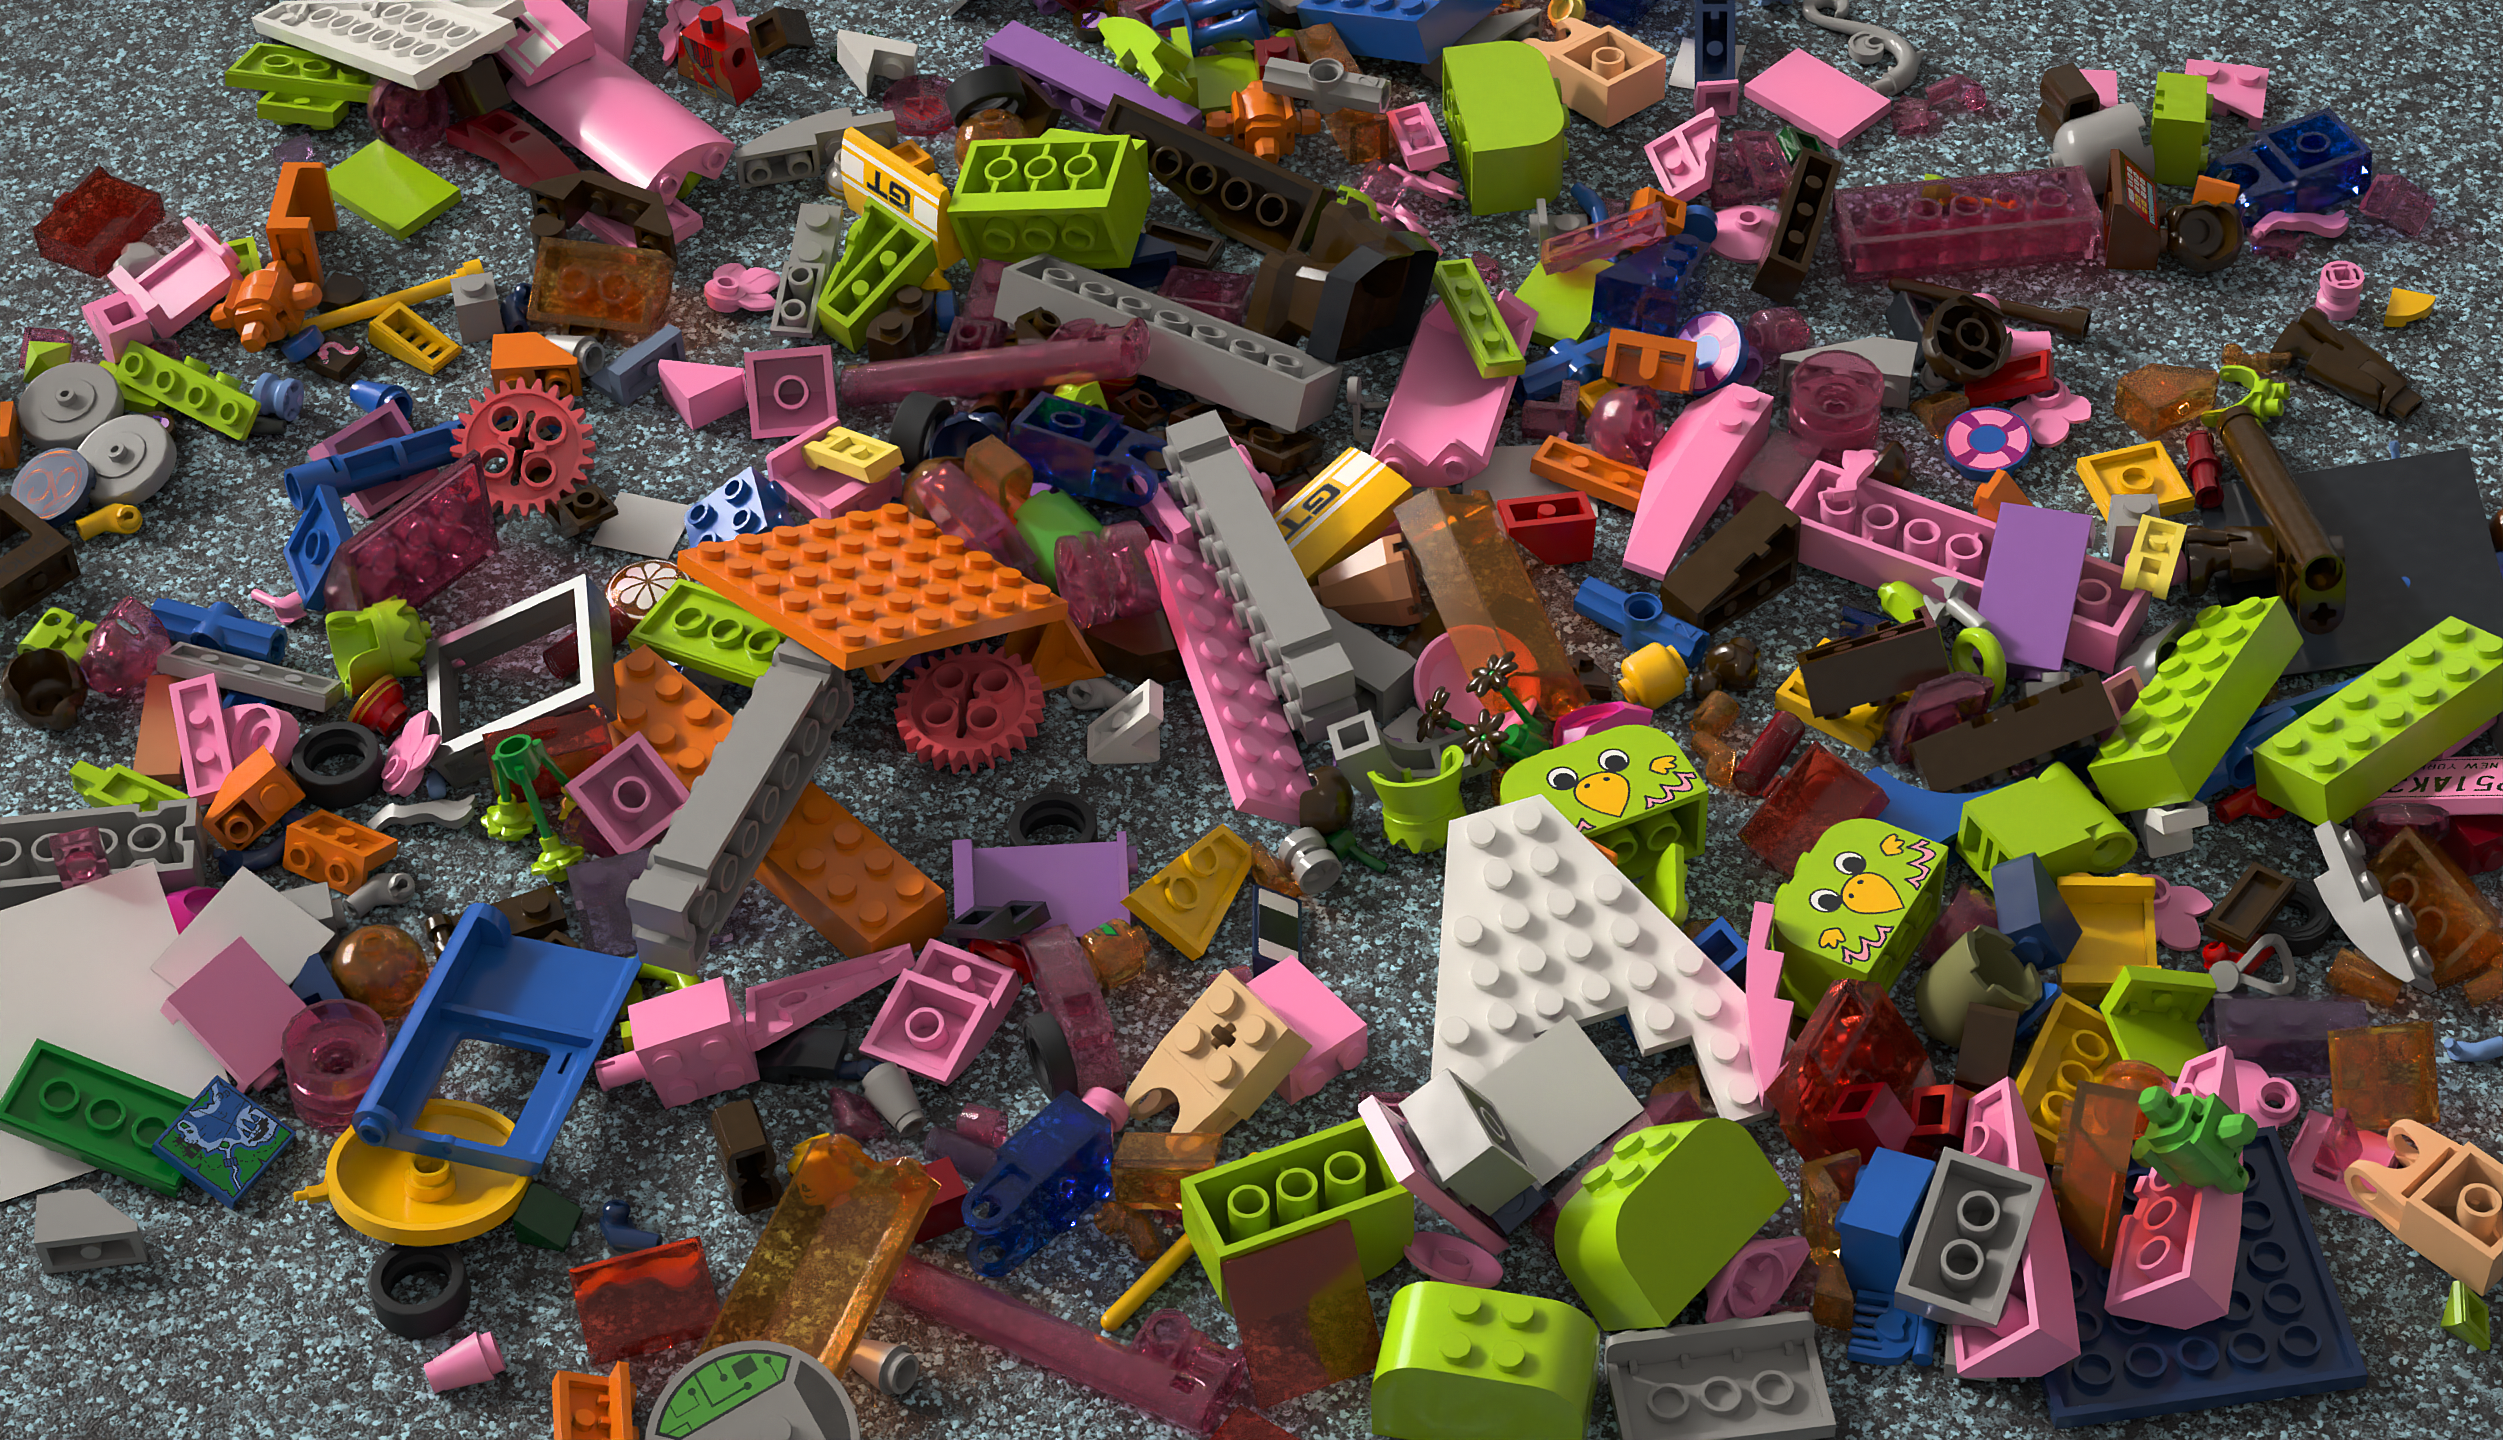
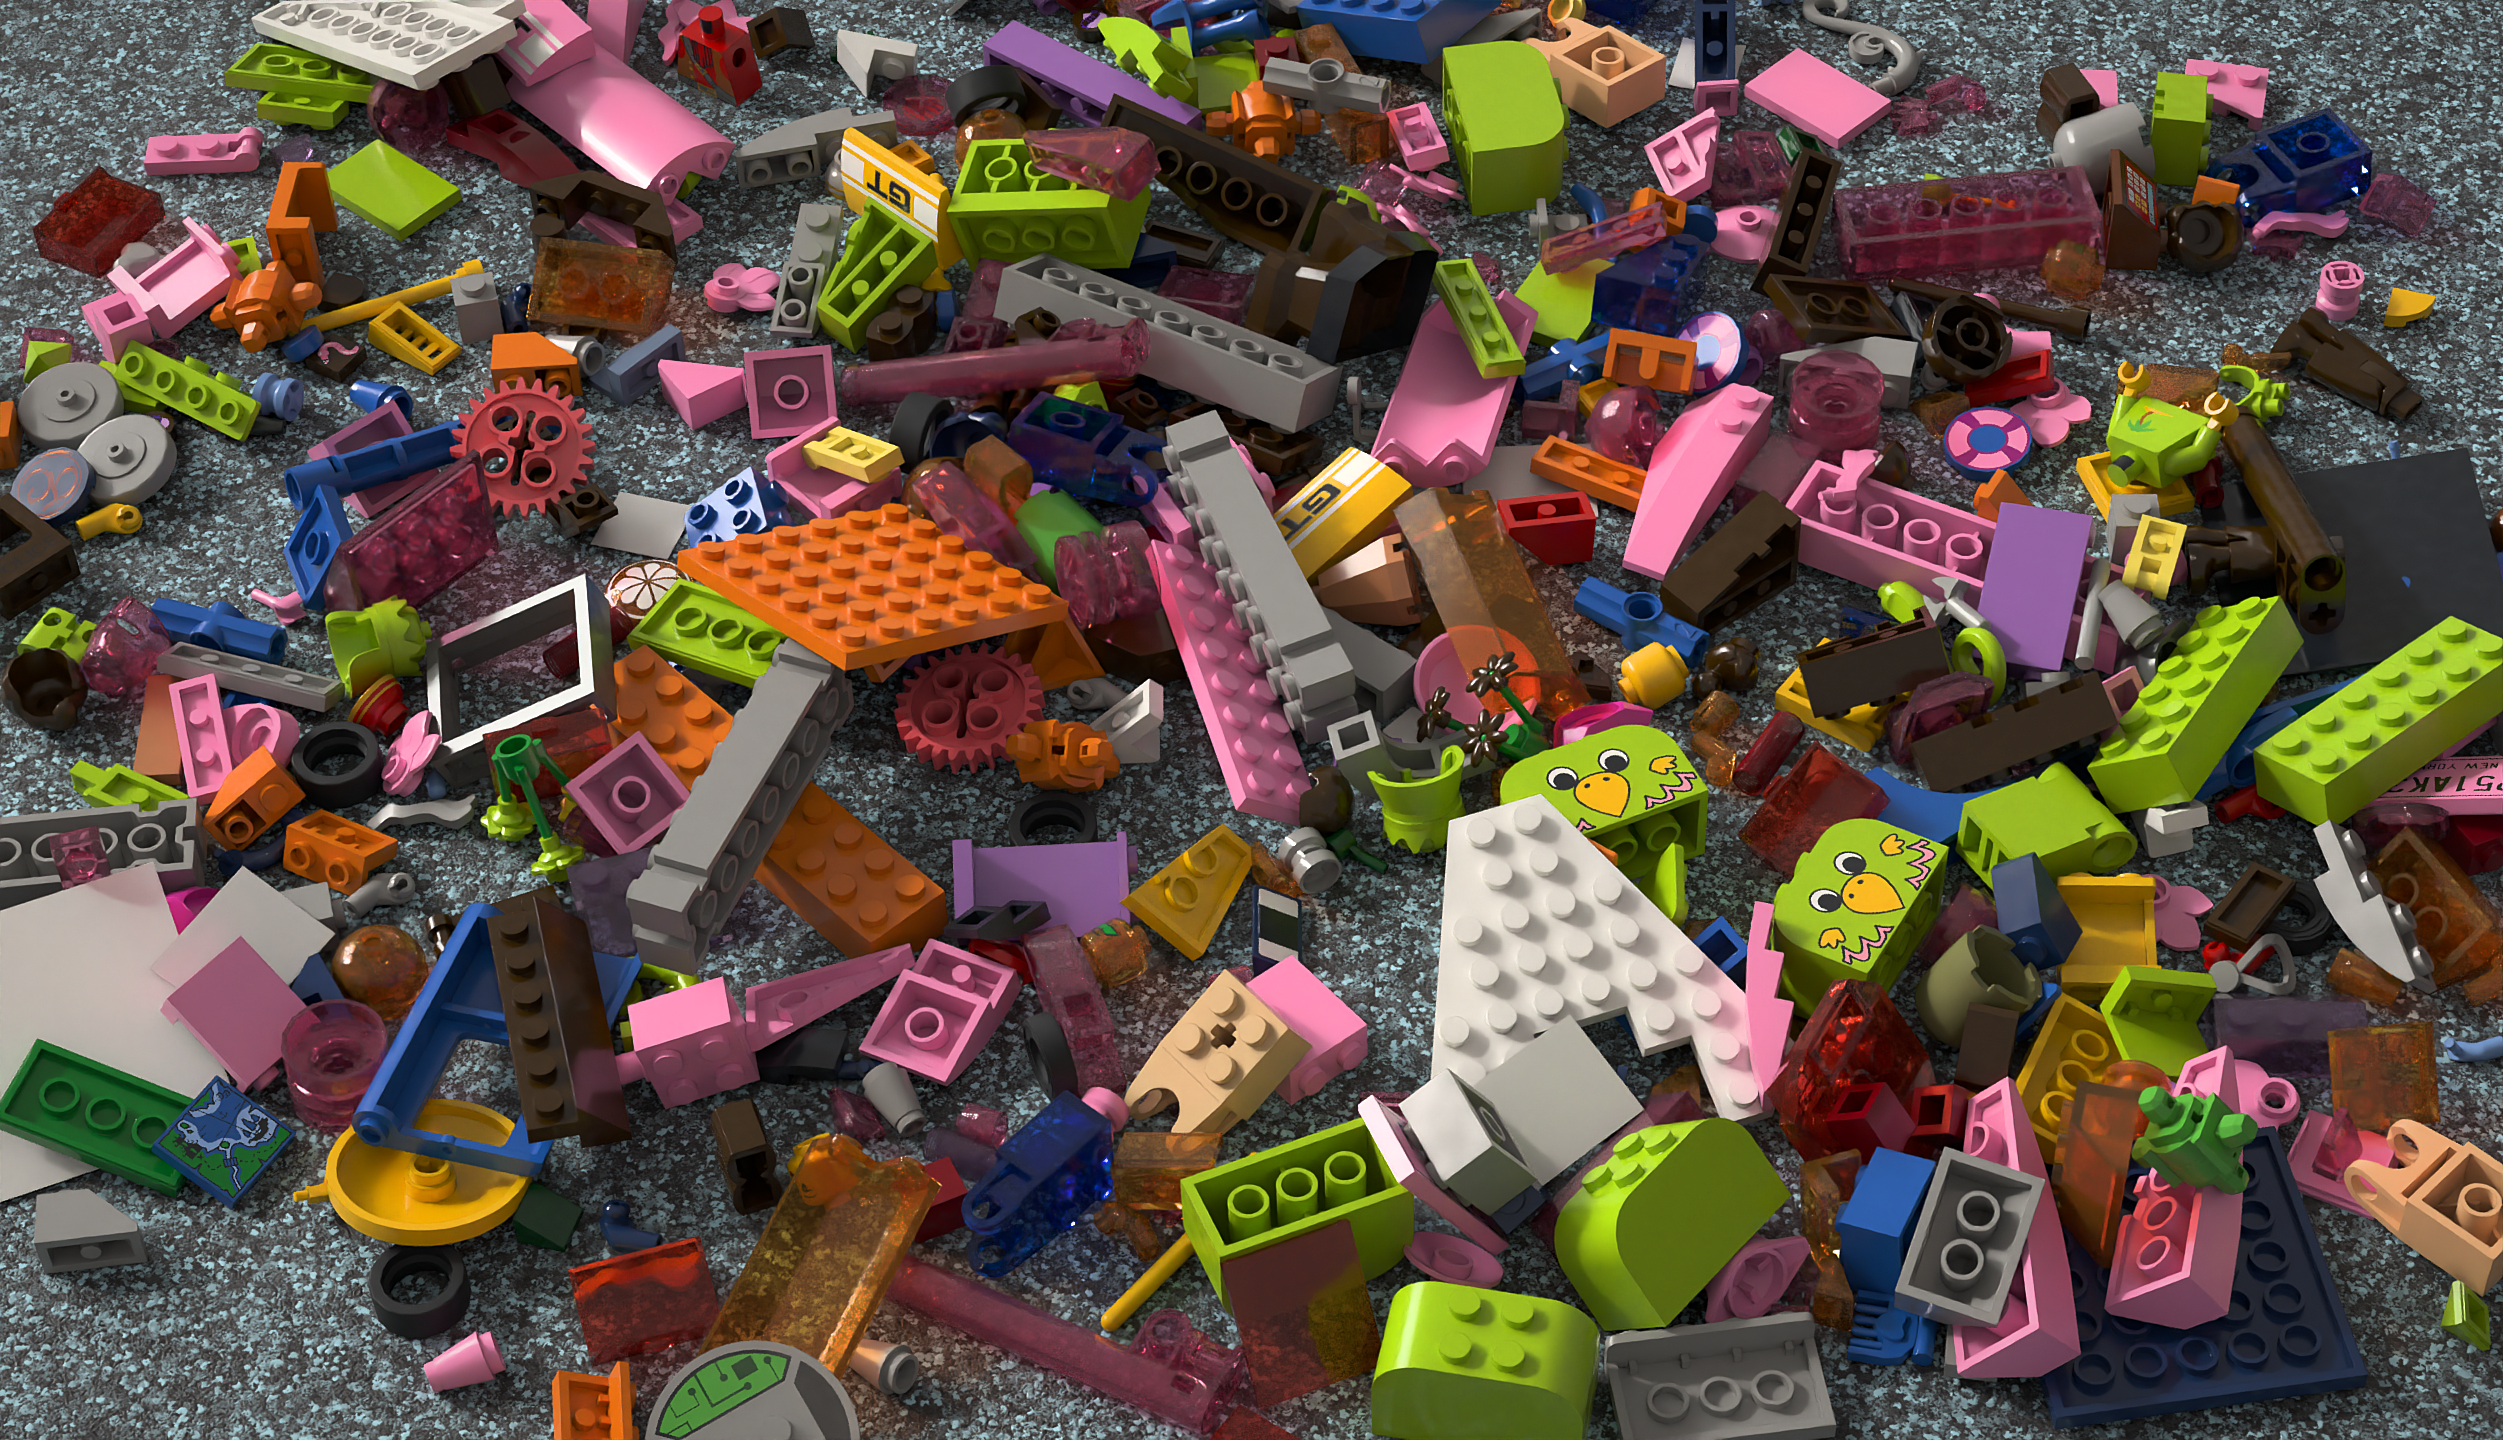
(204, 153): none -> bright pink plate
(557, 1027): none -> dark brown slope
(1063, 756): none -> orange piece
(1096, 157): none -> clear pink slope
(1832, 309): none -> dark brown plate
(2072, 270): none -> clear orange head
(2092, 615): none -> light grey bar
(2132, 616): none -> light grey cone
(2157, 439): none -> lime torso

